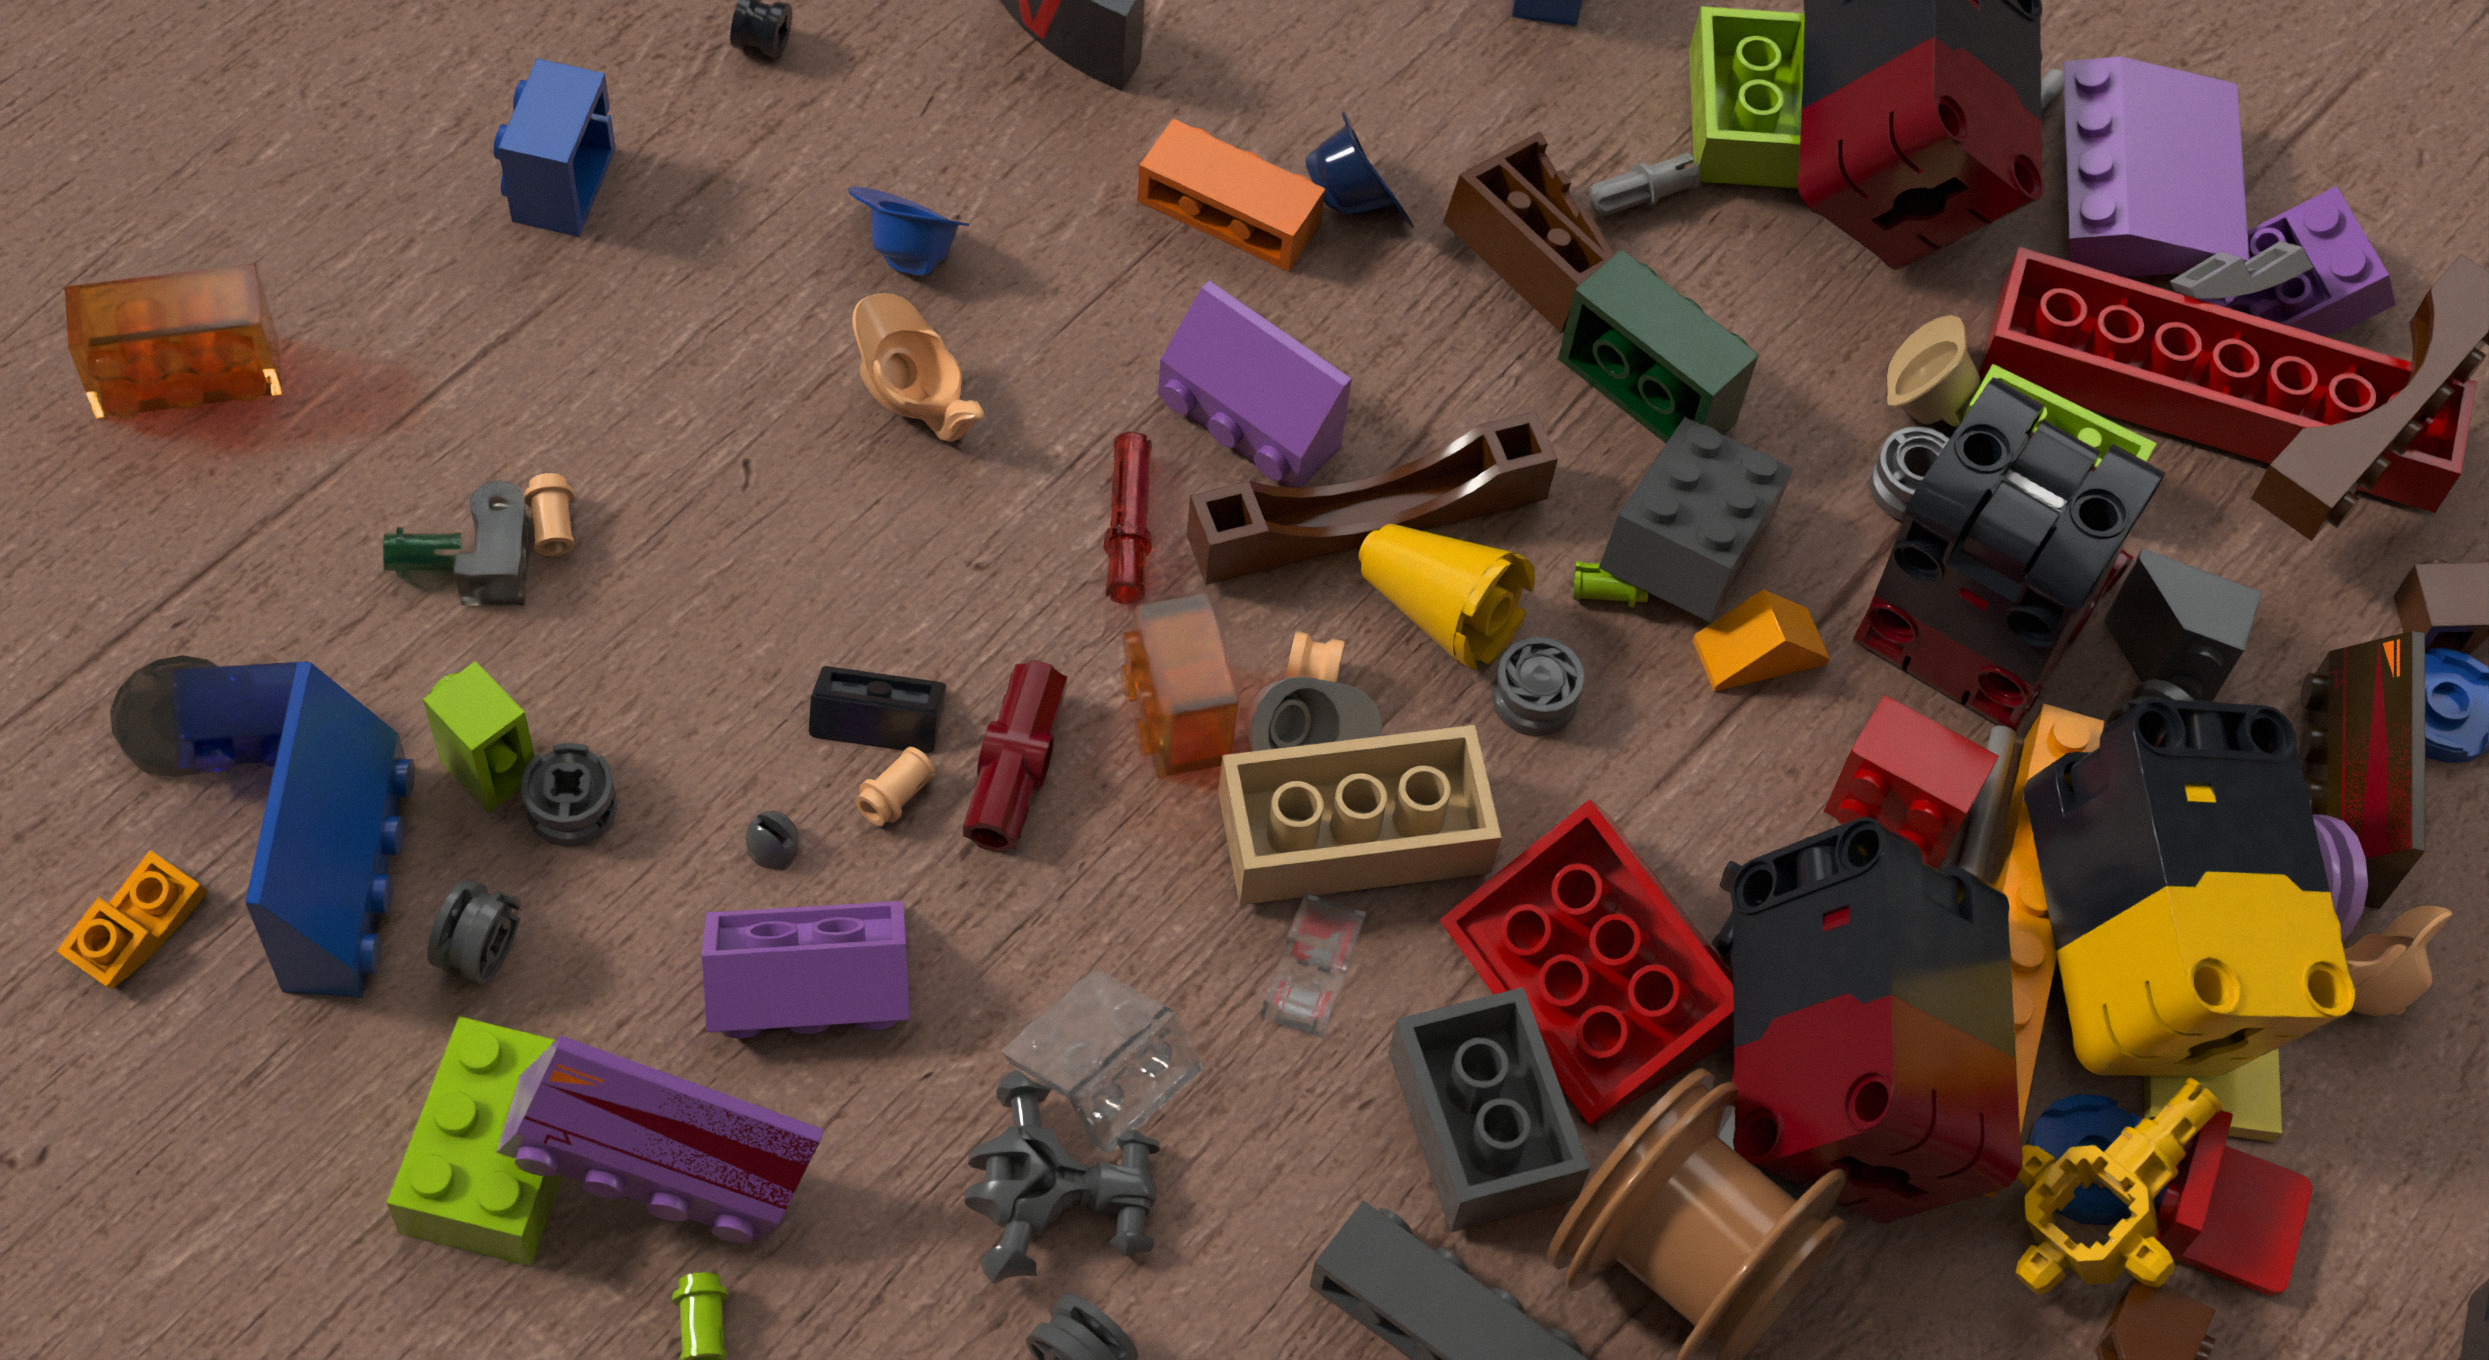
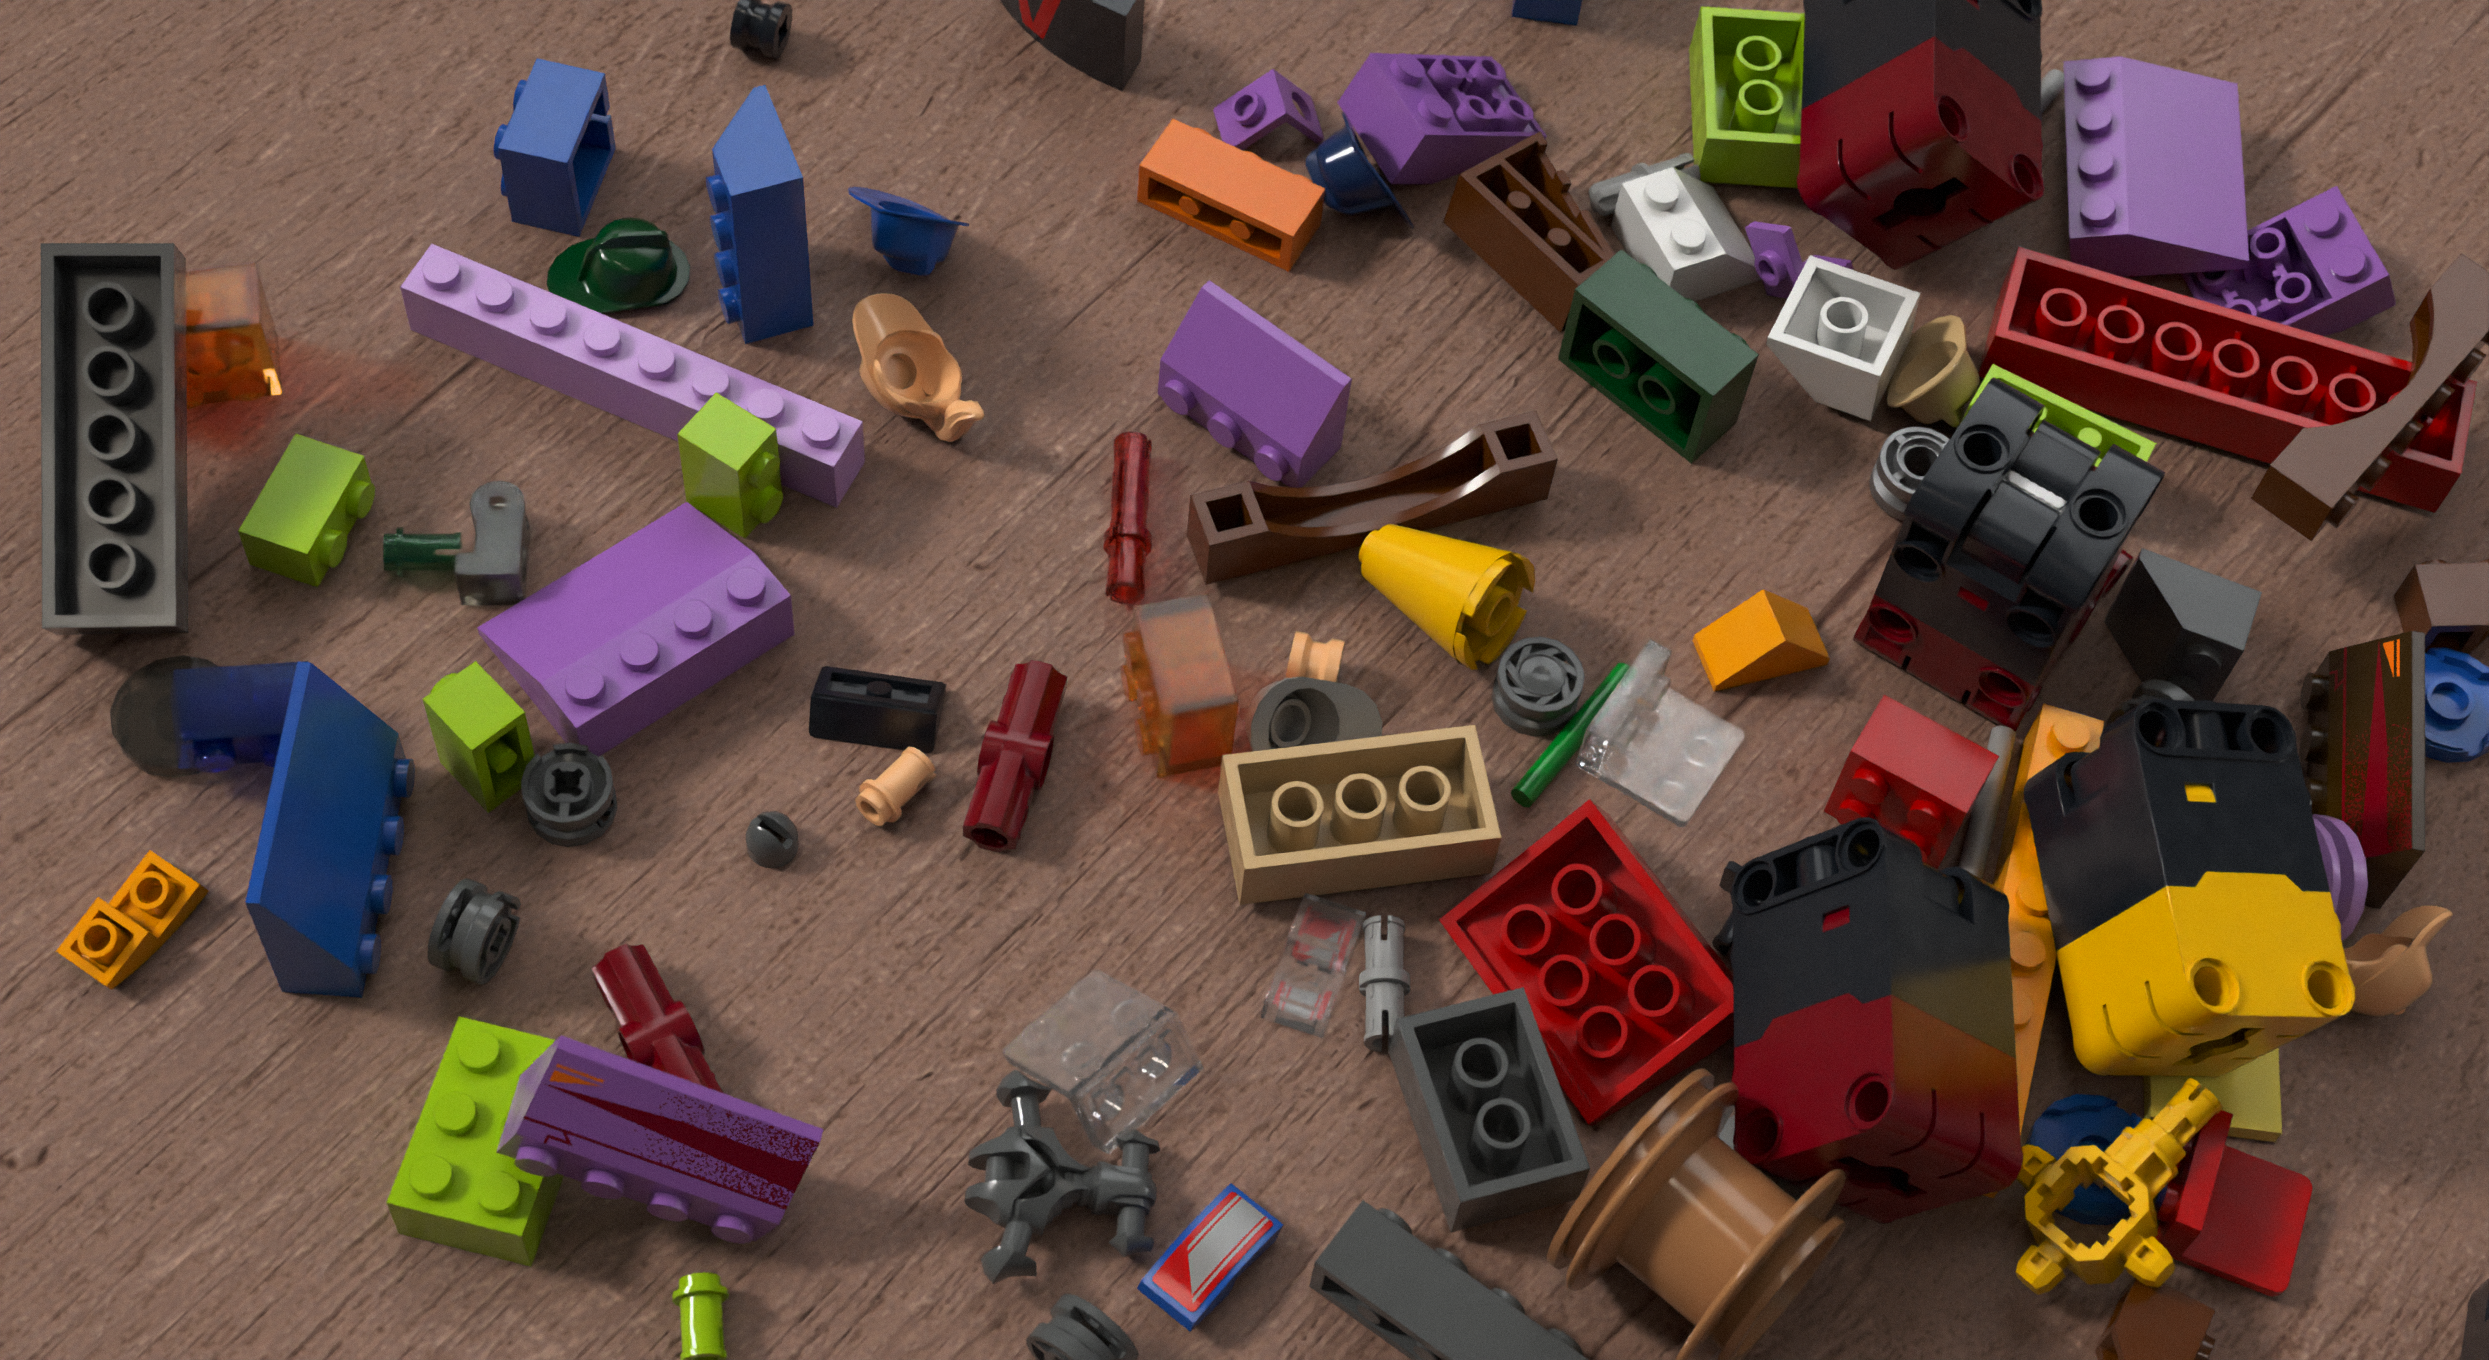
(114, 438): none -> dark grey brick
(307, 510): none -> lime brick
(550, 501): light nougat pin -> none
(621, 269): none -> dark green piece
(621, 366): none -> lavender brick
(641, 628): none -> medium lavender slope
(649, 1021): none -> dark red piece
(731, 465): none -> lime brick
(760, 224): none -> blue slope
(805, 968): medium lavender slope -> none
(1210, 1257): none -> slope
(1263, 108): none -> medium lavender bracket
(1384, 979): none -> light grey pin
(1434, 114): none -> medium lavender slope
(1565, 743): none -> green bar
(1597, 584): lime pin -> none
(1657, 741): none -> clear bracket
(1683, 234): none -> white slope
(1695, 518): dark grey brick -> none
(1779, 258): none -> medium lavender bracket
(1843, 335): none -> white slope
(2230, 276): light grey slope -> none

